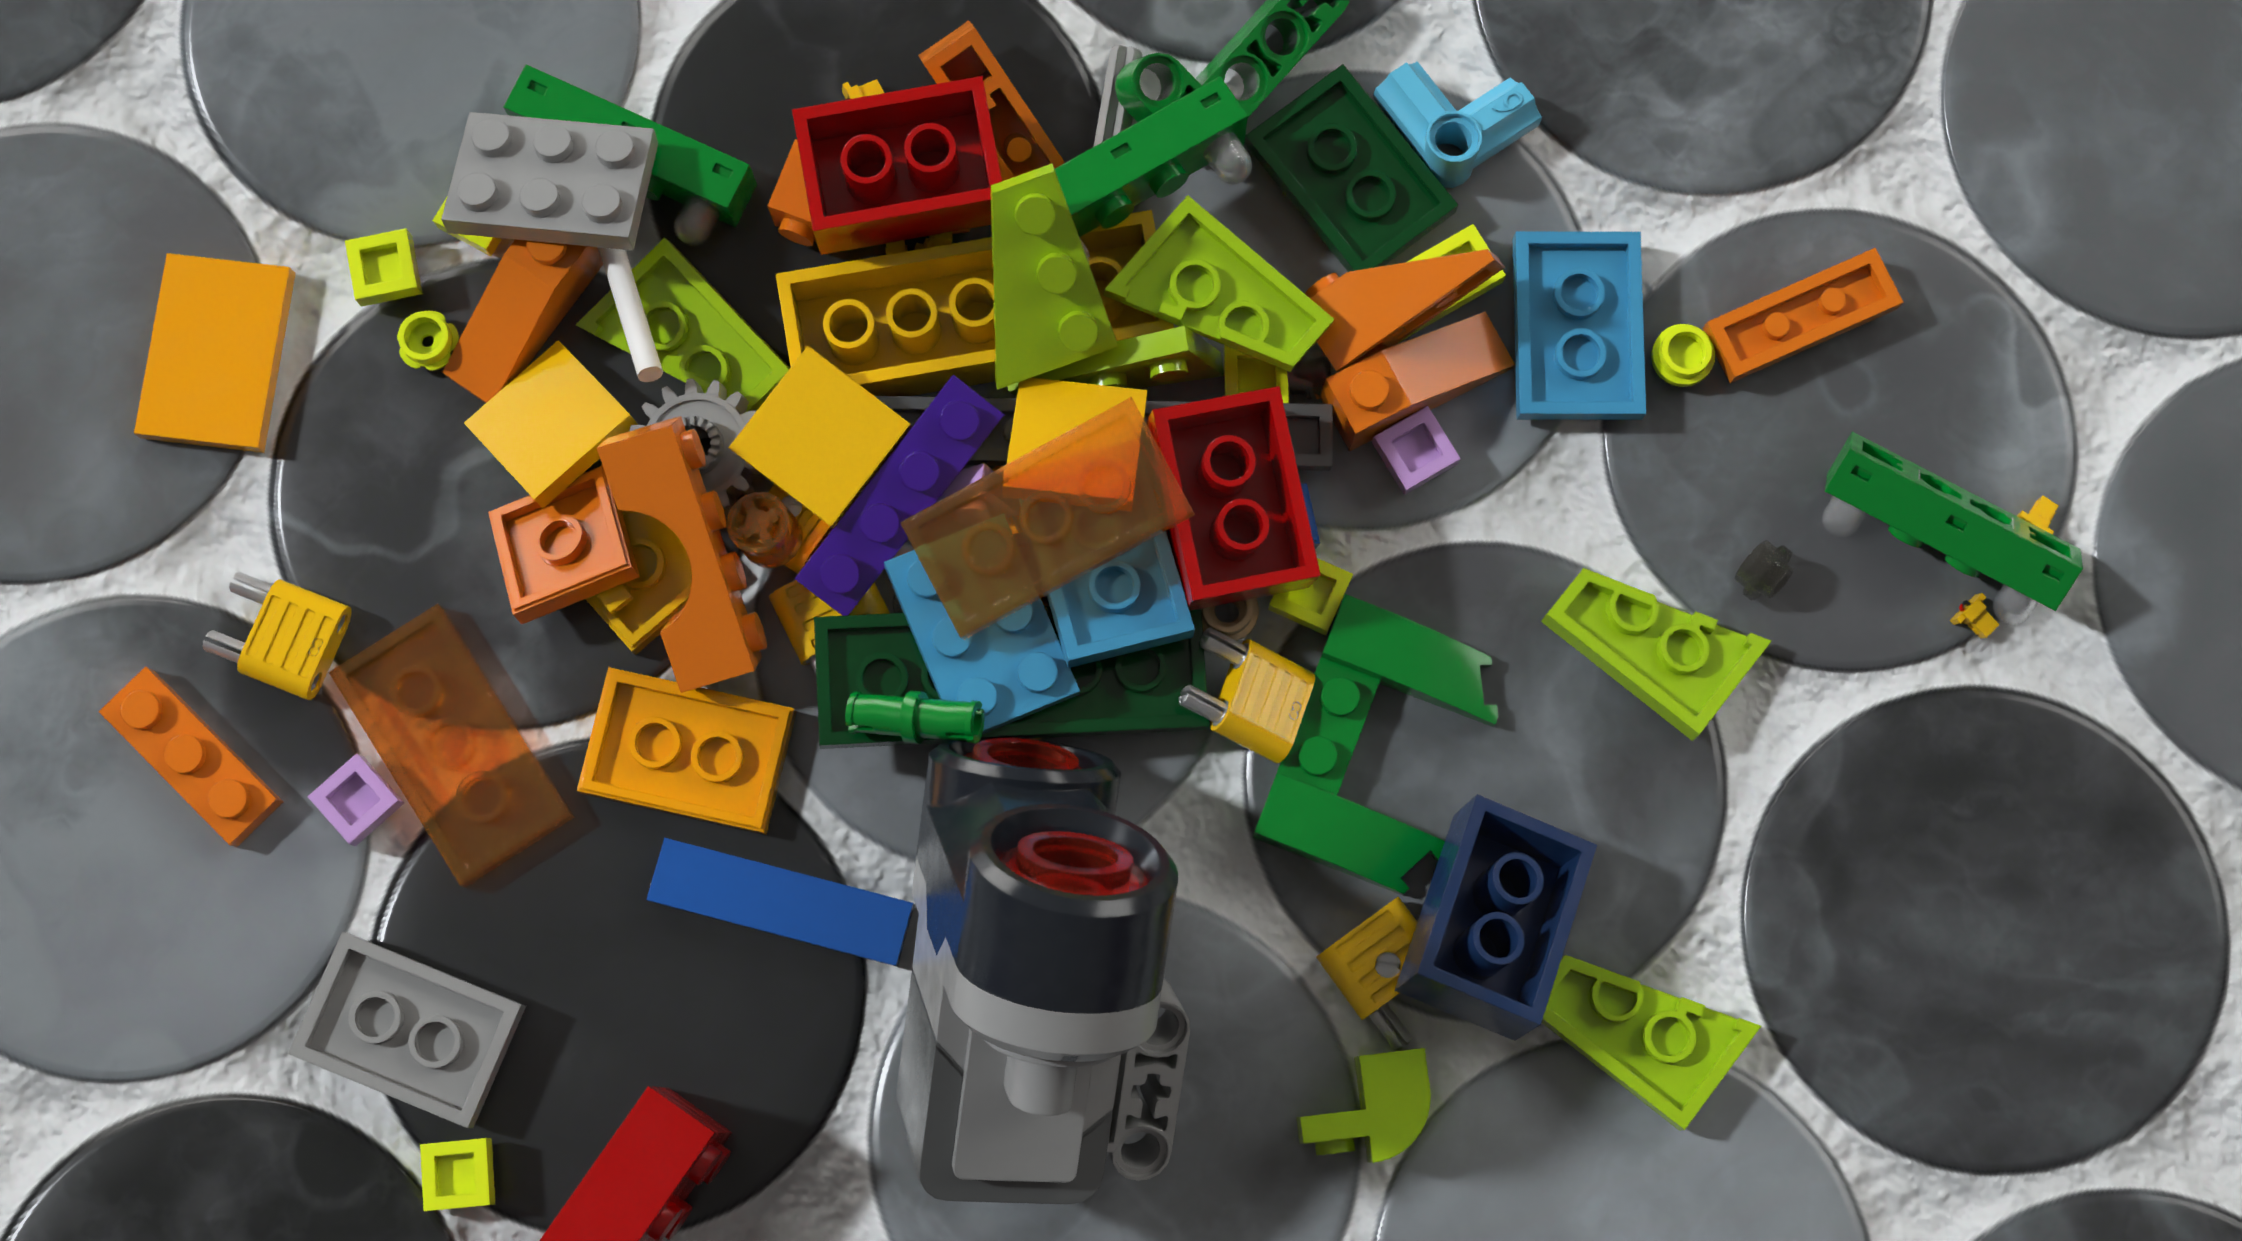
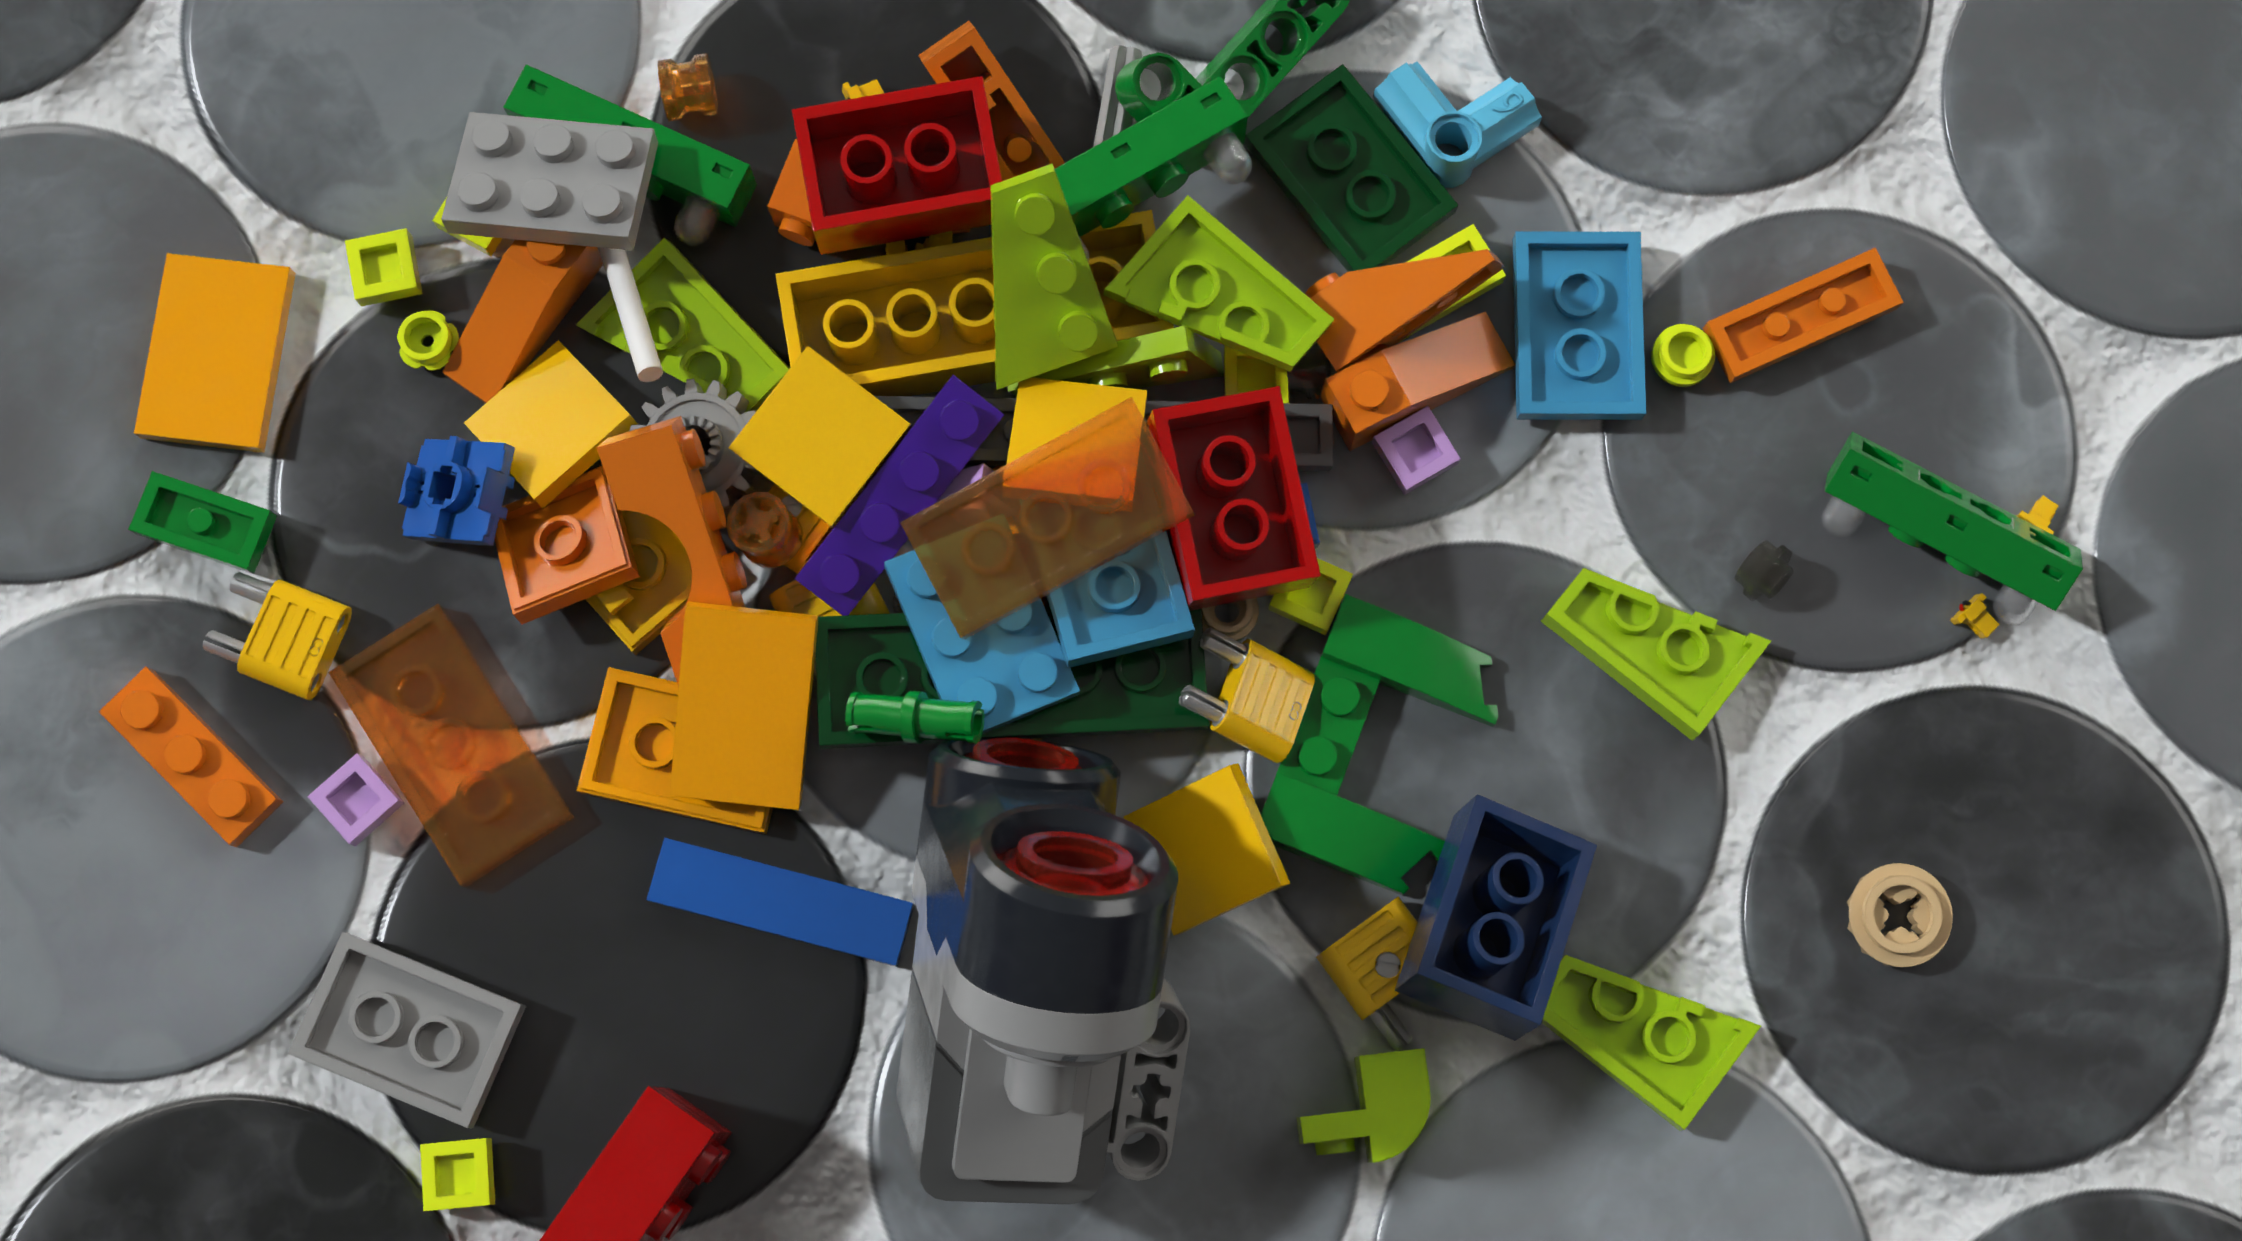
(202, 522): none -> green plate
(456, 491): none -> blue piece
(687, 87): none -> clear orange wheel
(743, 705): none -> light orange tile
(1216, 845): none -> yellow tile
(1929, 916): none -> tan gear

